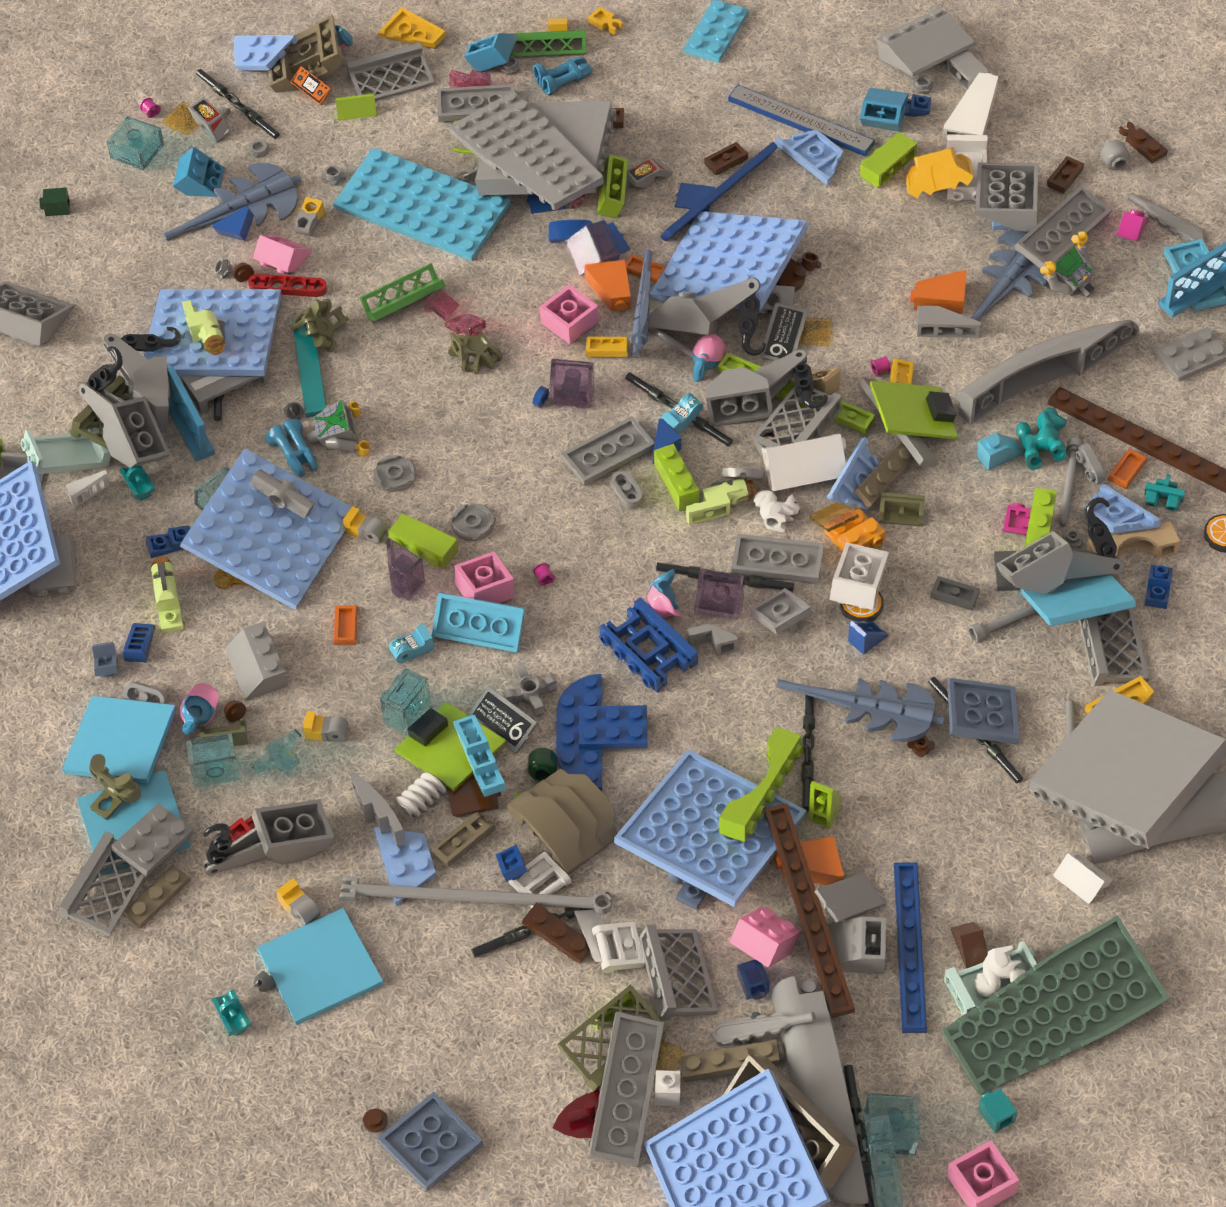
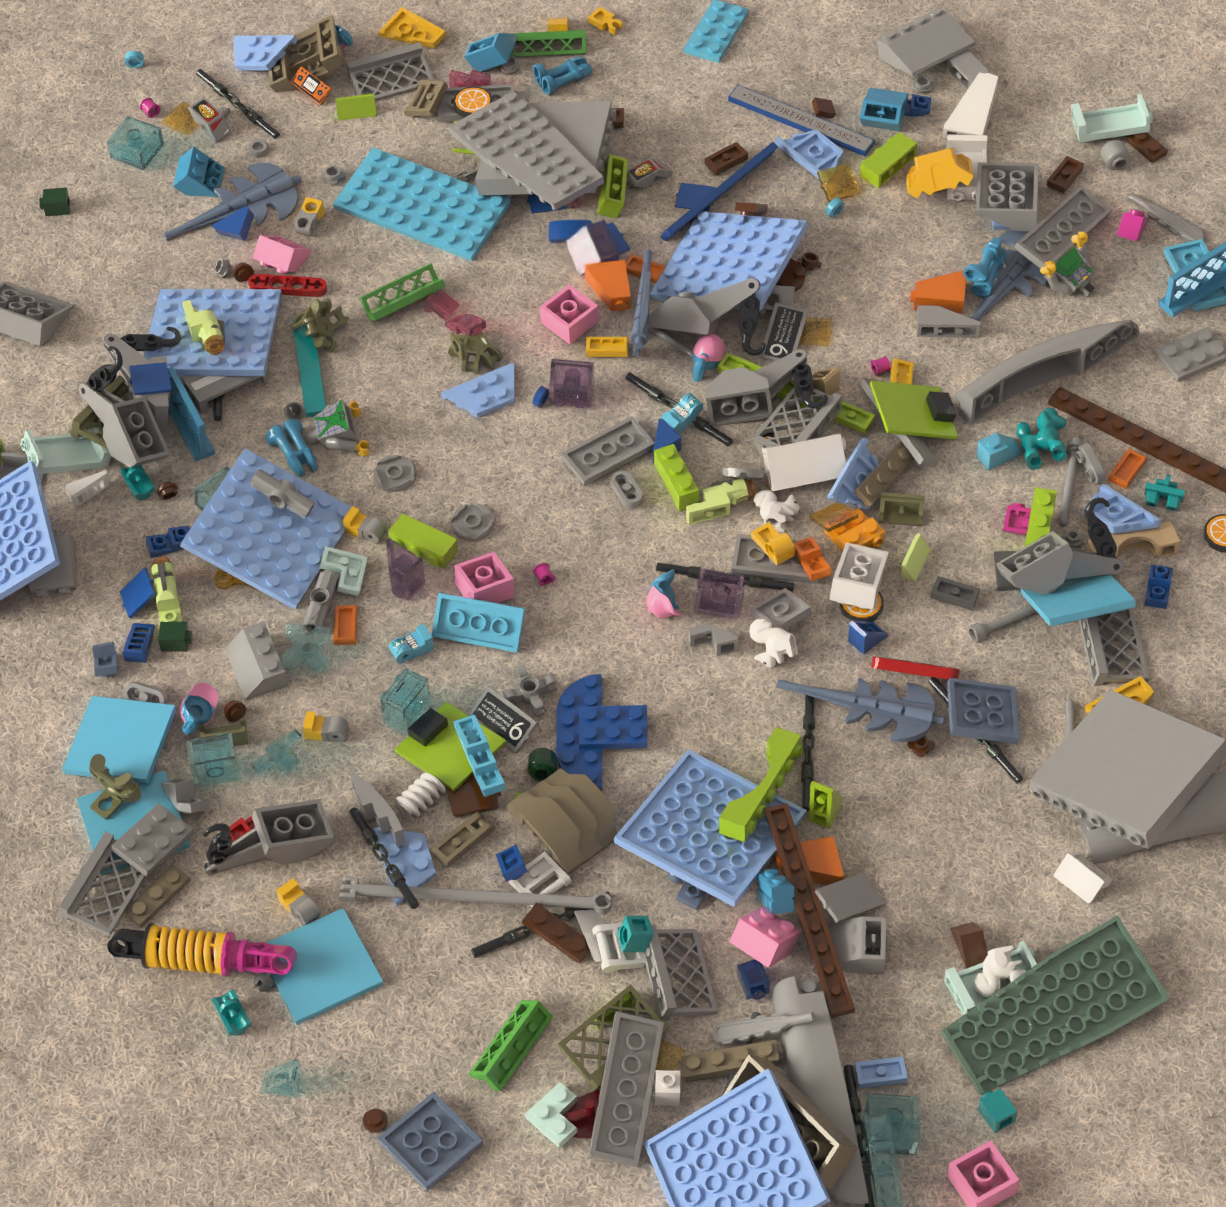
(134, 59): none -> medium azure tile
(138, 593): none -> blue piece
(150, 378): none -> blue piece
(167, 490): none -> reddish brown plate
(174, 637): none -> dark green brick
(182, 794): none -> light grey slope
(200, 951): none -> piece
(283, 1080): none -> clear light blue slope
(295, 655): none -> clear light blue plant
(321, 600): none -> light grey piece
(349, 565): none -> light aqua plate
(396, 876): none -> piece
(426, 98): none -> dark tan plate
(470, 100): none -> tile
(484, 392): none -> light blue wing
(513, 1044): none -> bright green fence
(549, 1112): none -> light aqua plate
(635, 933): none -> teal brick
(660, 633): blue fence -> none
(751, 209): none -> reddish brown plate
(775, 892): none -> dark azure brick
(776, 545): none -> yellow plate
(777, 642): none -> white animal
(811, 559): none -> orange slope
(823, 108): none -> reddish brown tile
(834, 207): none -> medium azure tile
(838, 182): none -> clear yellow piece
(880, 1072): none -> light blue plate
(910, 948): blue tile -> none
(914, 668): none -> red beam
(915, 558): none -> yellowish green slope
(985, 272): none -> dark azure piece
(1111, 121): none -> light aqua panel

